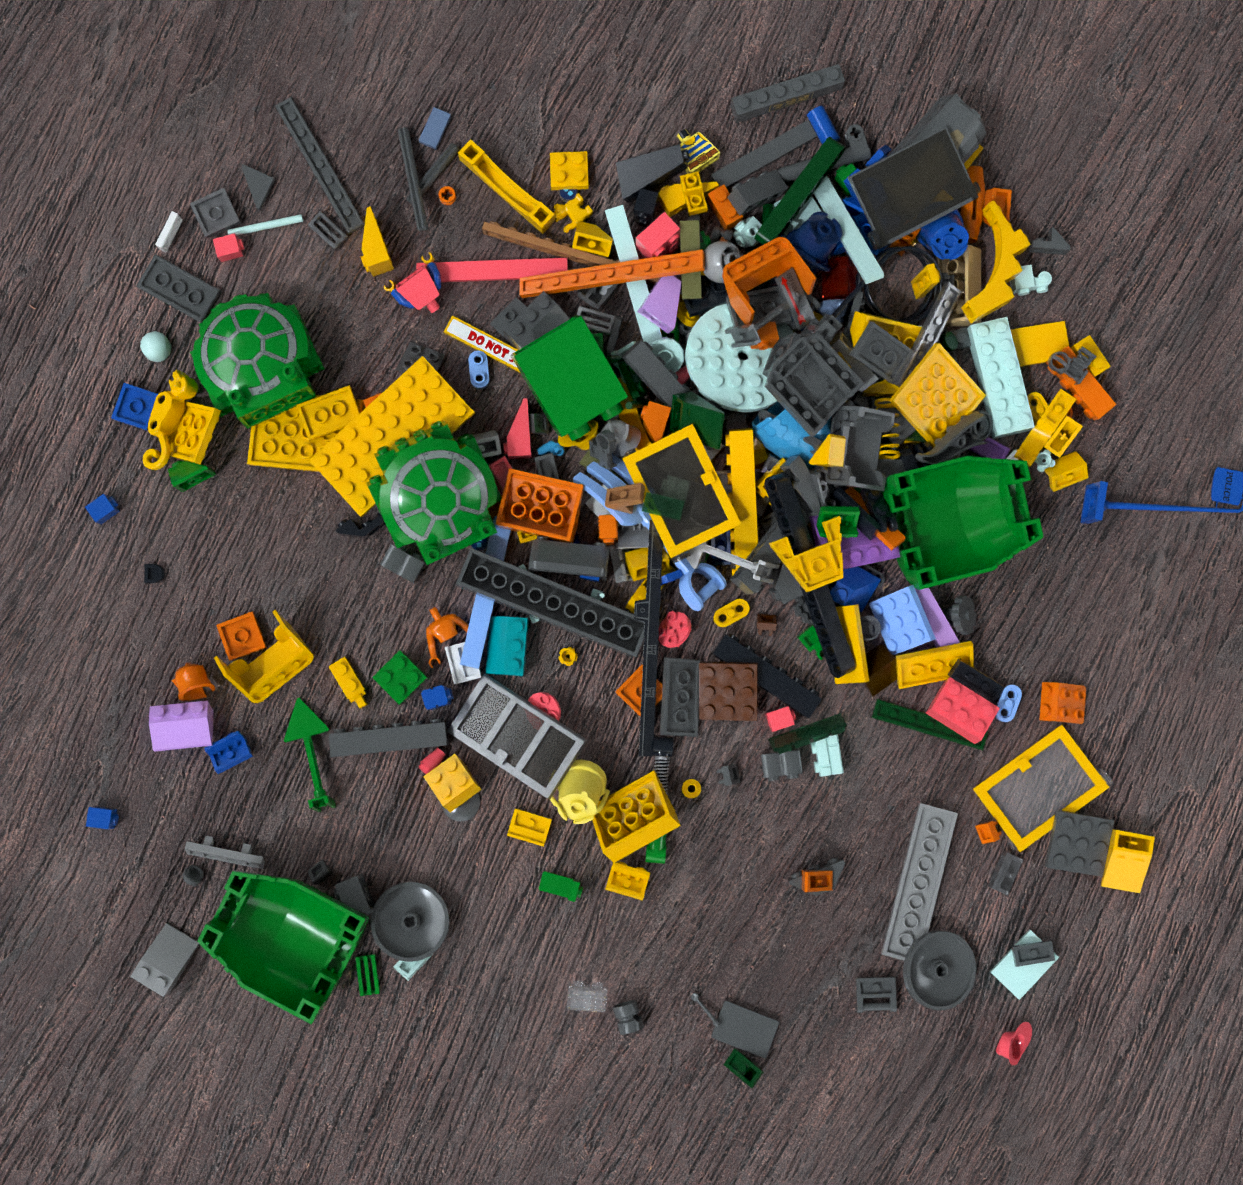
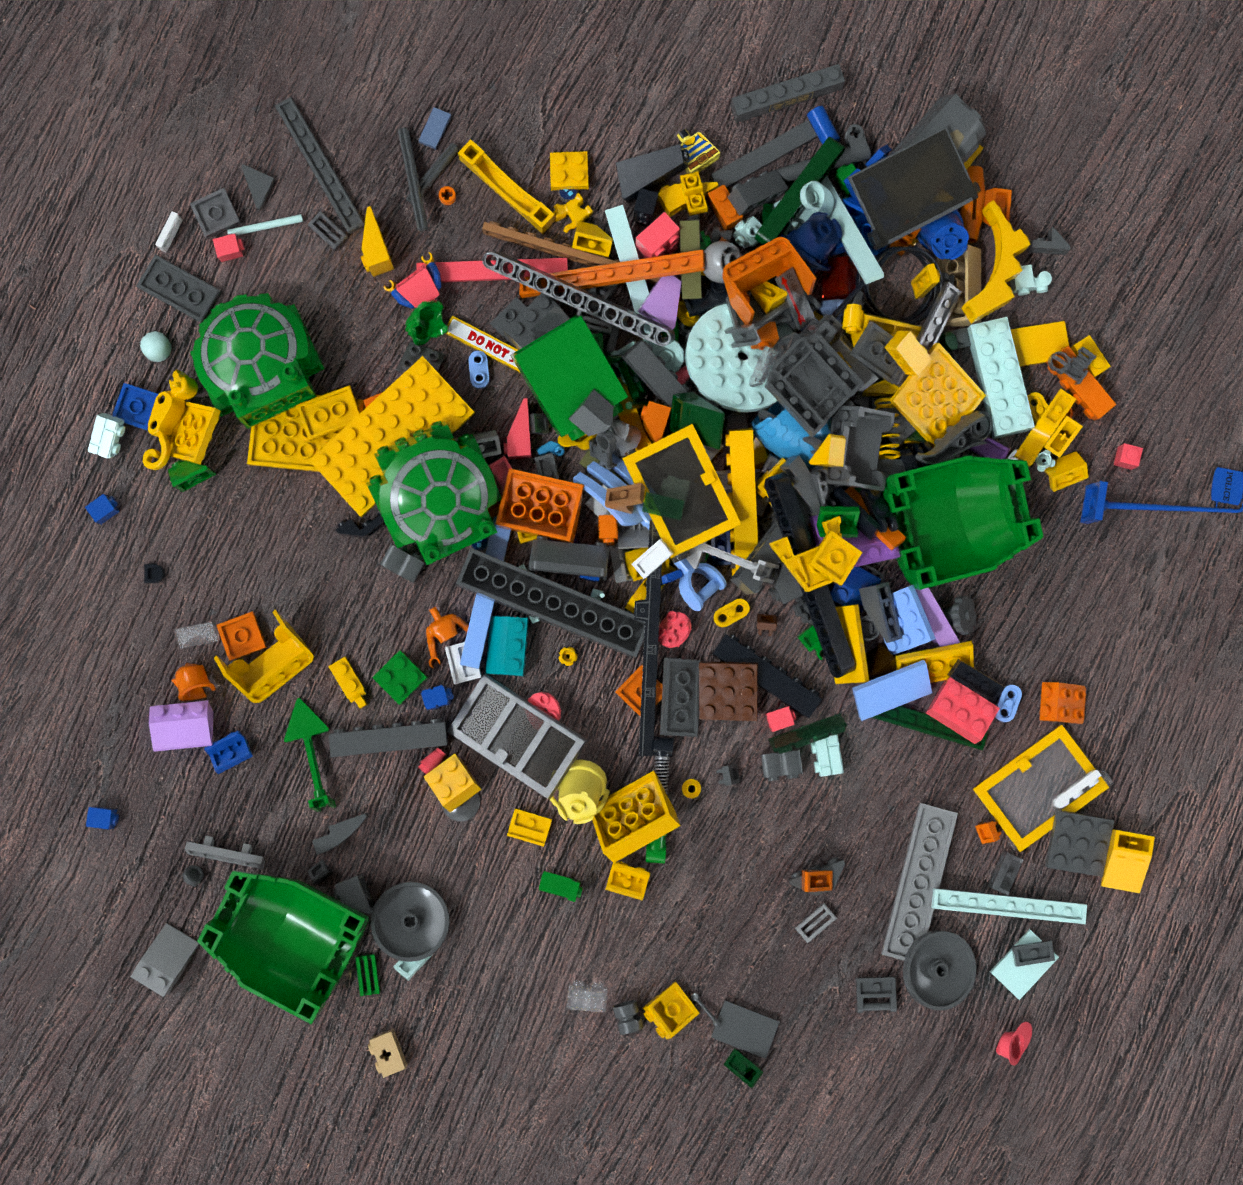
(106, 435): none -> light aqua brick
(196, 635): none -> clear slope
(339, 833): none -> dark grey slope
(389, 1042): none -> tan brick
(426, 322): none -> green hair
(568, 297): none -> dark grey beam
(593, 414): none -> dark grey slope
(652, 558): none -> white tile
(670, 1011): none -> yellow plate
(763, 366): none -> clear slope
(769, 296): none -> yellow slope
(814, 923): none -> light grey tile
(817, 197): none -> light aqua cap
(835, 558): none -> yellow plate
(853, 318): none -> yellow brick
(880, 607): none -> dark grey slope
(892, 690): none -> light blue tile
(908, 352): none -> yellow brick
(1009, 906): none -> light aqua plate
(1075, 789): none -> white hinge
(1128, 456): none -> coral brick

